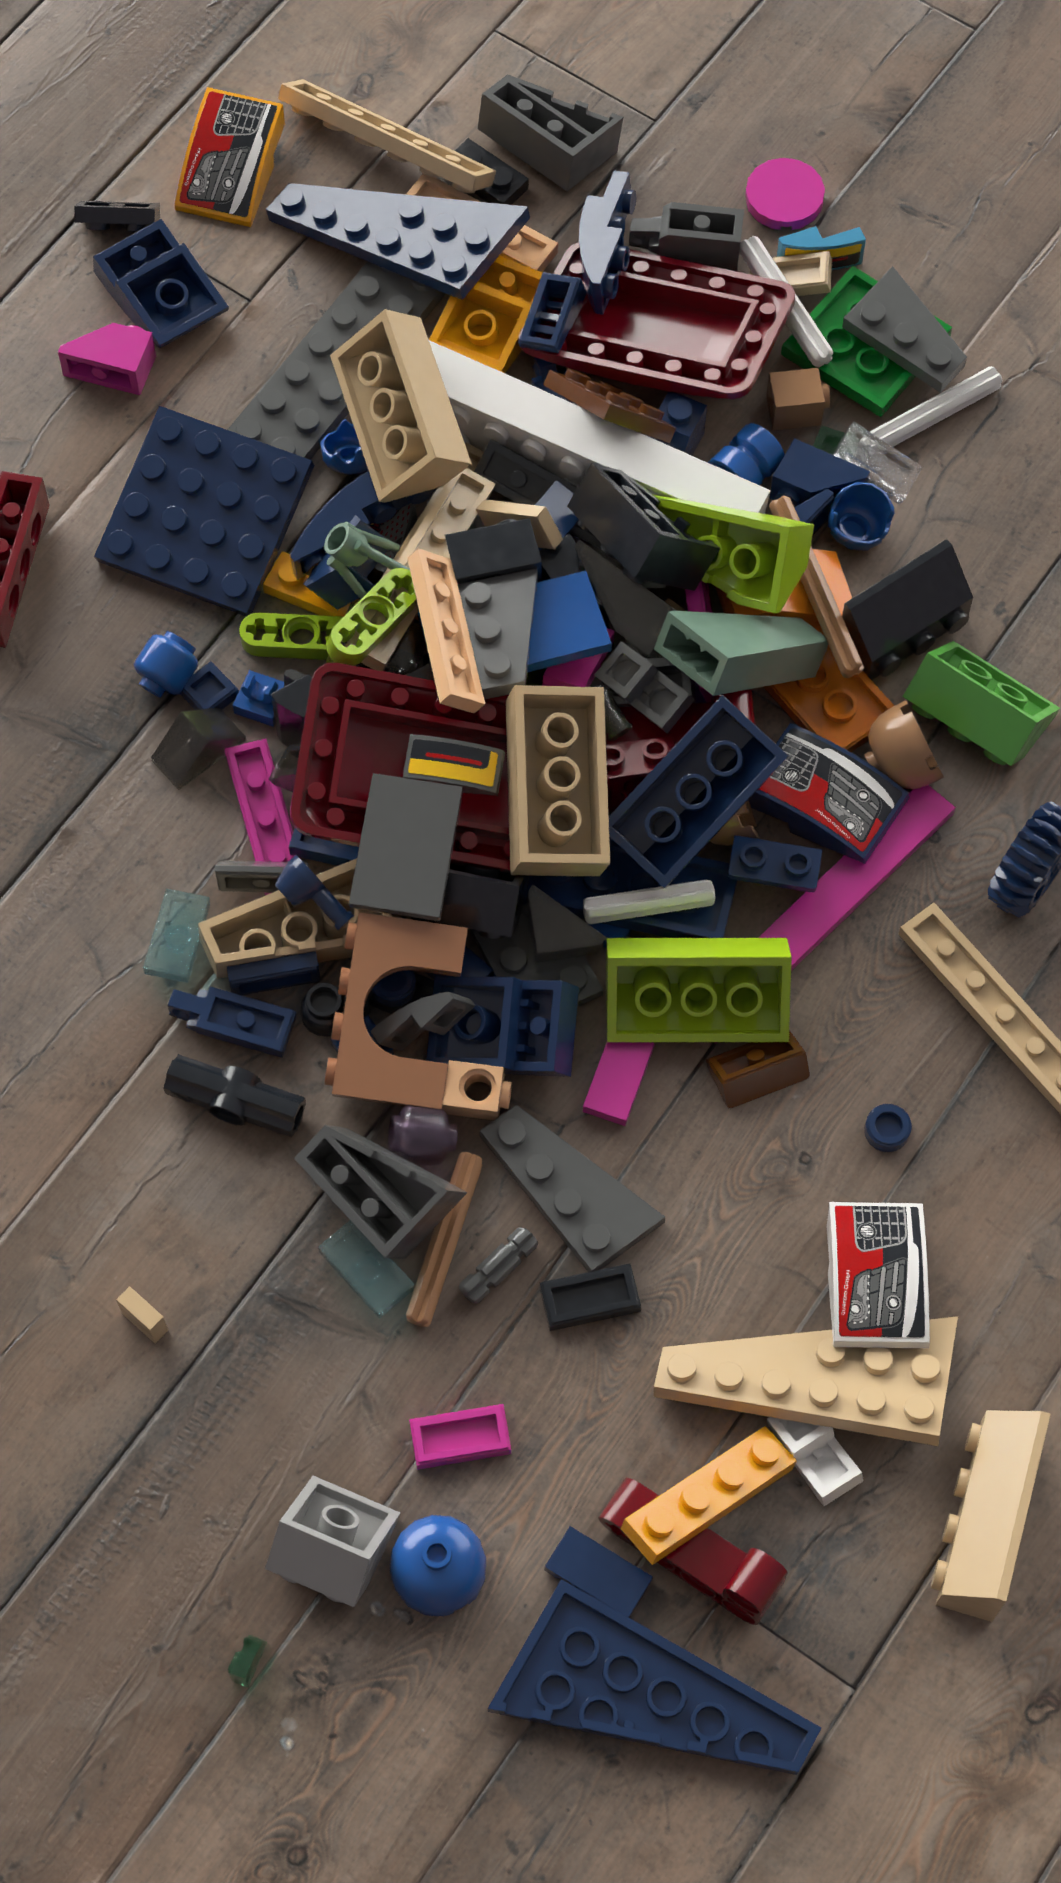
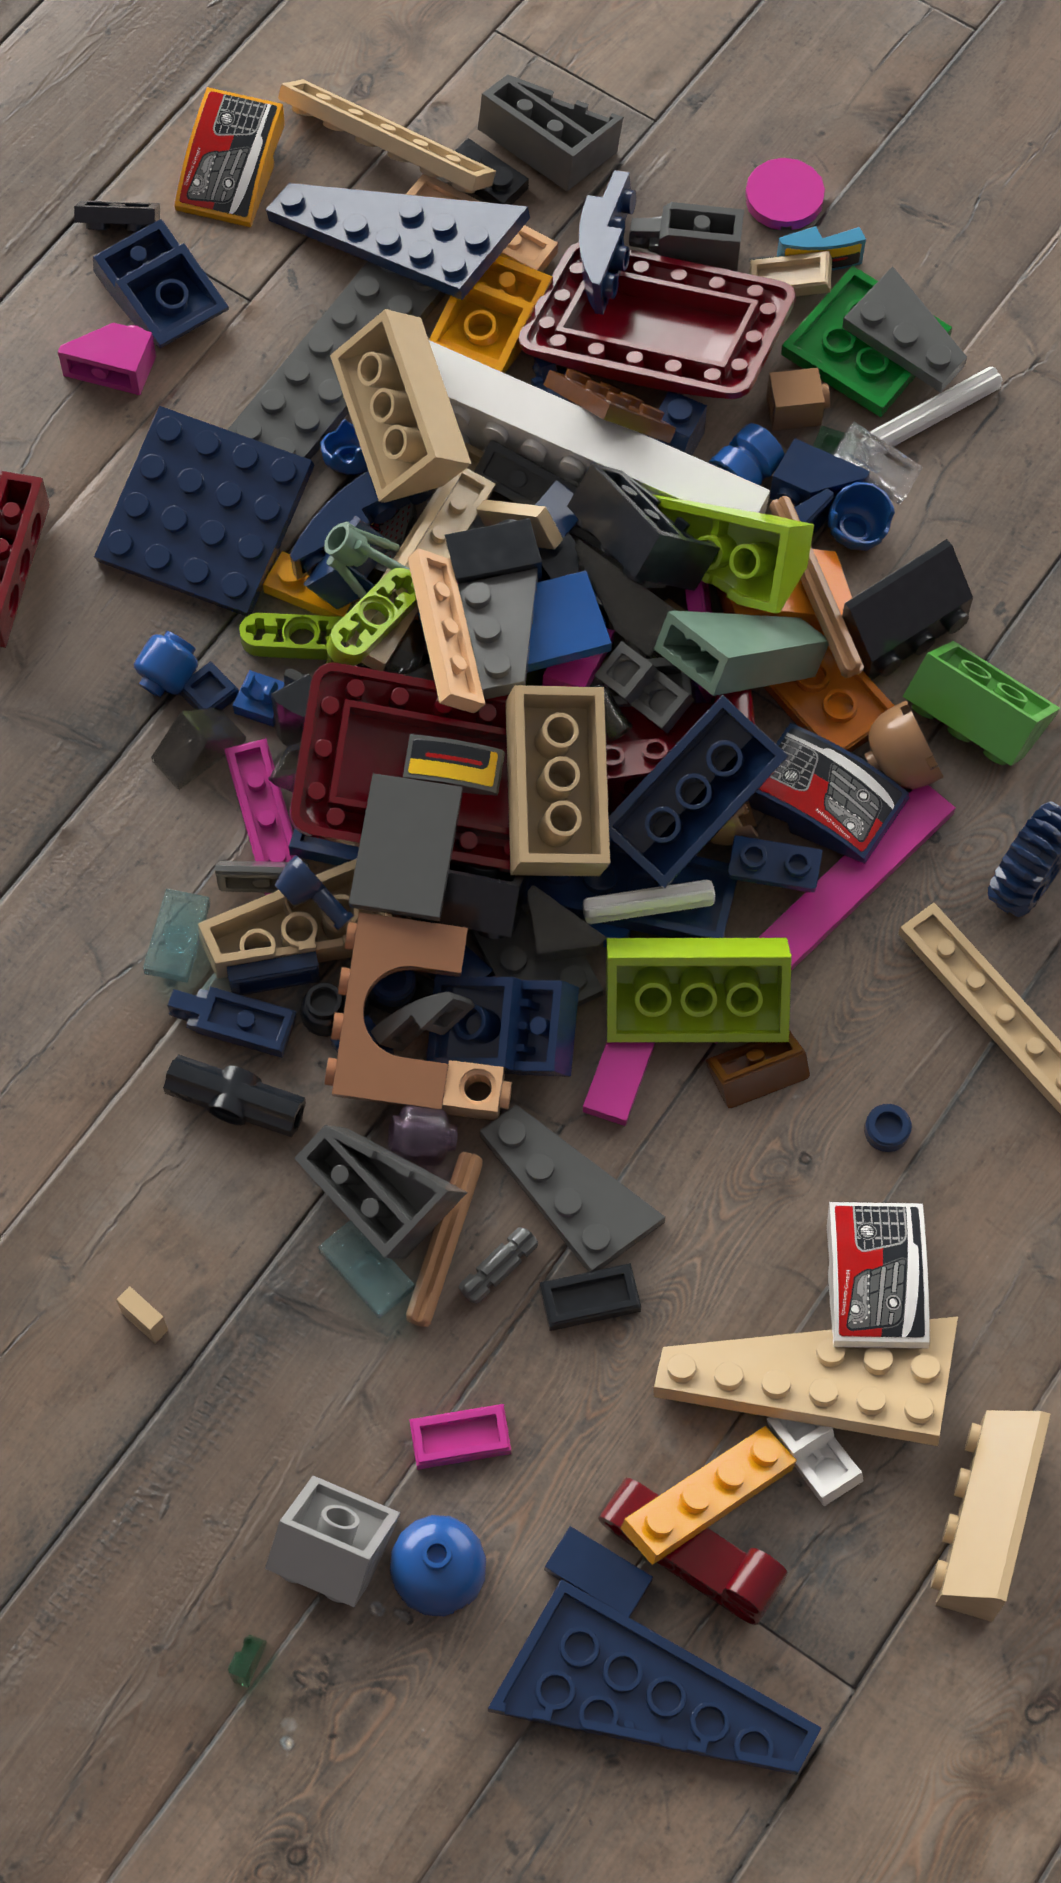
(552, 286): dark blue slope -> none
(799, 320): white axle -> none

